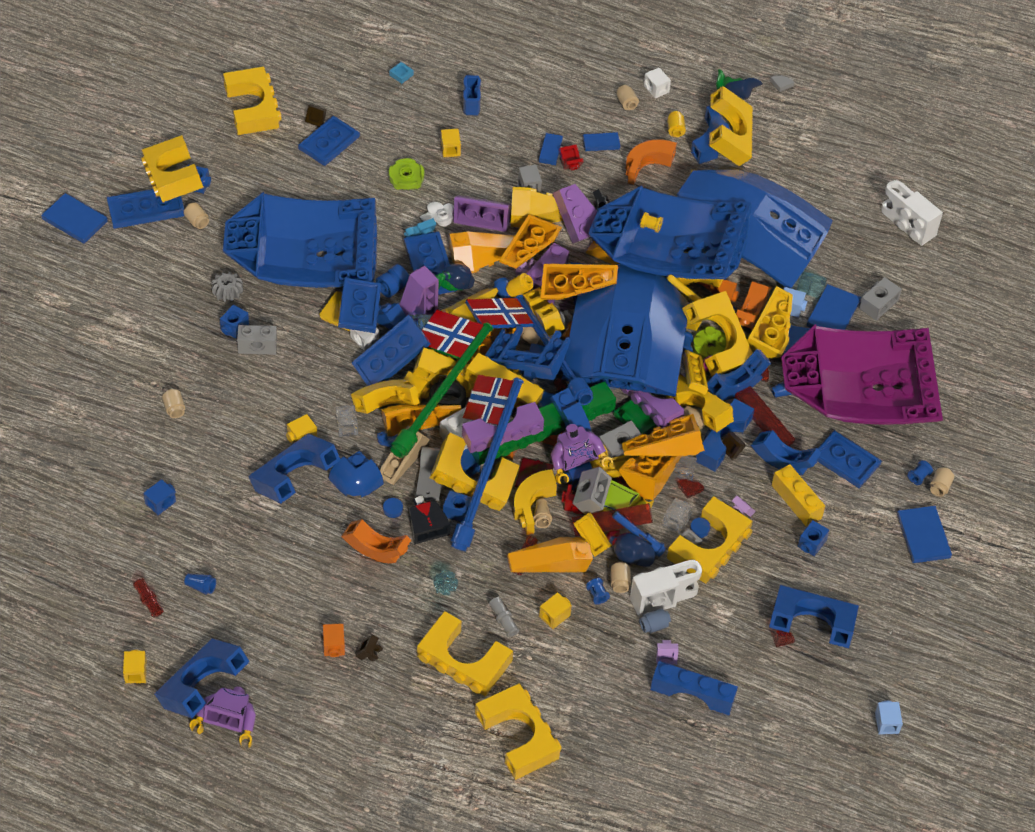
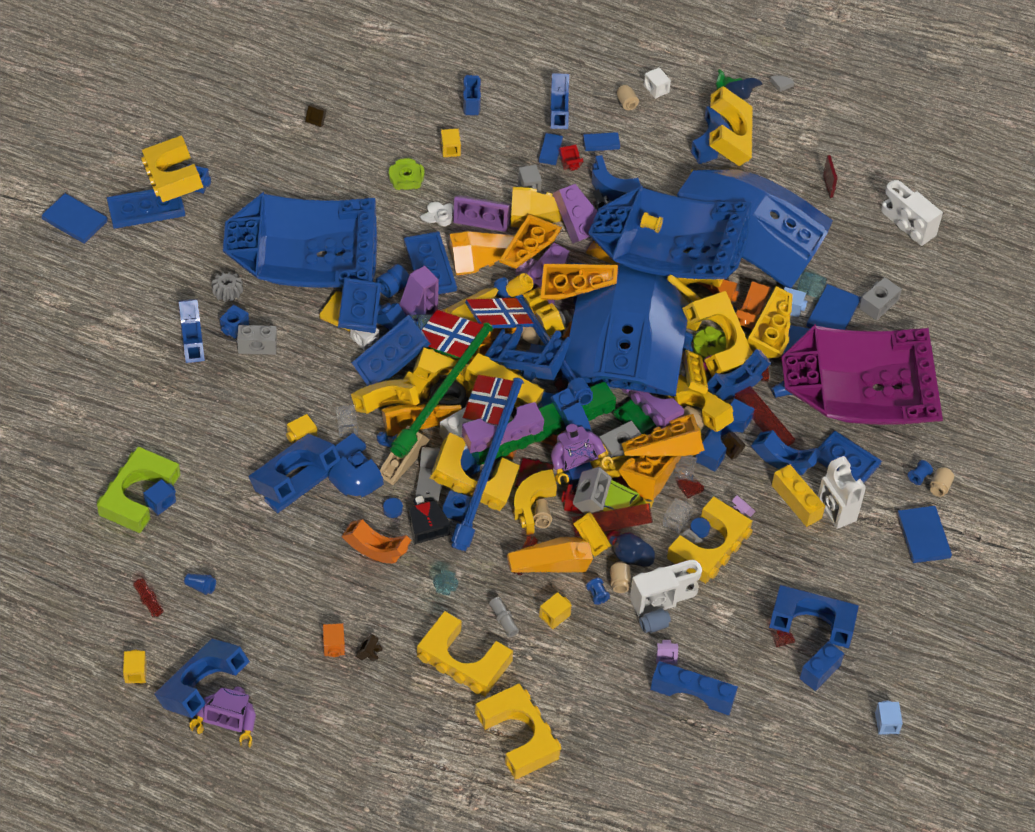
(140, 466): none -> lime arch
(173, 403): tan brick -> none
(191, 331): none -> arch
(196, 215): tan brick -> none
(253, 82): yellow arch -> none
(313, 475): none -> blue tile
(329, 140): blue tile -> none
(401, 72): dark azure plate -> none
(421, 228): dark azure plate -> none
(456, 277): dark blue hair -> none
(559, 101): none -> blue arch
(608, 184): none -> blue arch
(648, 153): orange arch -> none
(658, 547): blue pin -> none
(676, 124): yellow brick -> none
(816, 532): blue brick -> none
(821, 666): none -> blue brick
(830, 176): none -> dark red piece
(841, 493): none -> white brick

